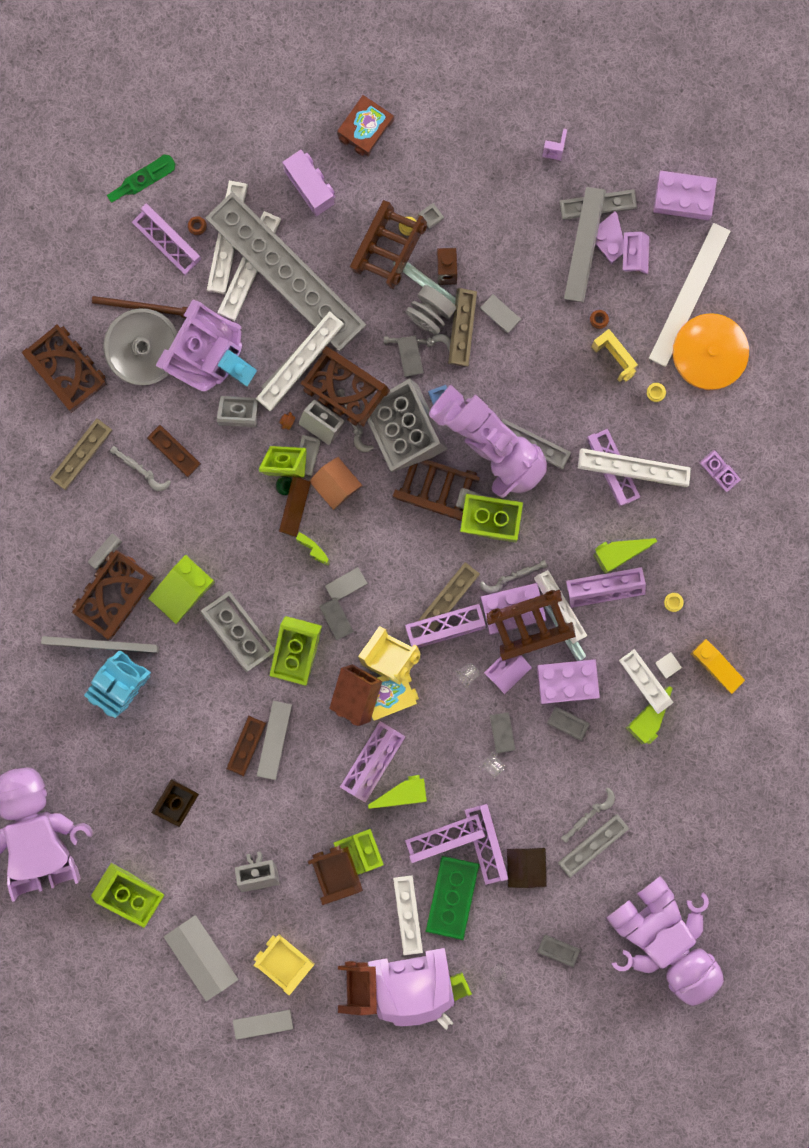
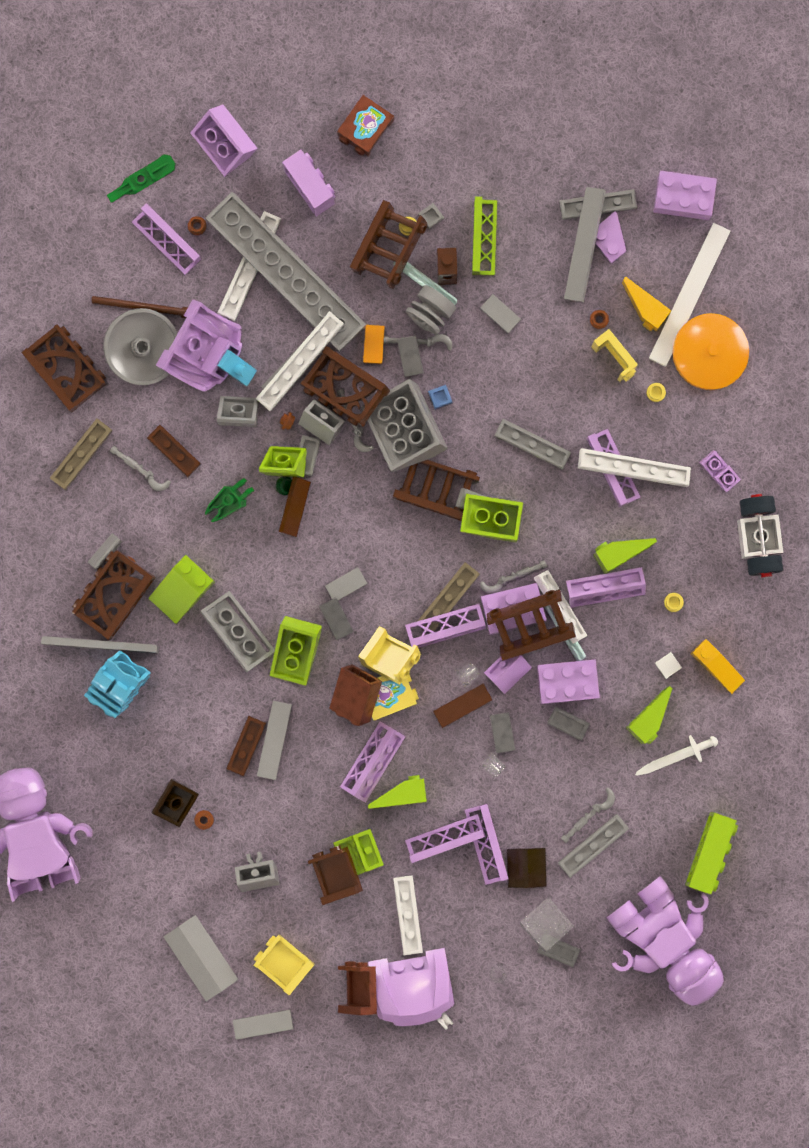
(127, 895): lime slope -> none
(210, 819): none -> dark orange plate
(223, 139): none -> lavender slope
(224, 250): white tile -> none
(229, 500): none -> green hinge
(316, 552): lime slope -> none
(335, 482): nougat slope -> none
(373, 344): none -> light orange tile
(452, 897): green tile -> none
(459, 986): lime panel -> none
(462, 327): dark tan plate -> none
(462, 705): none -> reddish brown tile
(477, 236): none -> lime fence
(512, 458): lavender piece -> none
(546, 924): none -> clear plate
(553, 149): lavender panel -> none
(636, 252): lavender panel -> none
(646, 681): white tile -> none
(647, 307): none -> yellow slope
(694, 749): none -> white sword
(711, 852): none -> lime brick
(760, 536): none -> brick

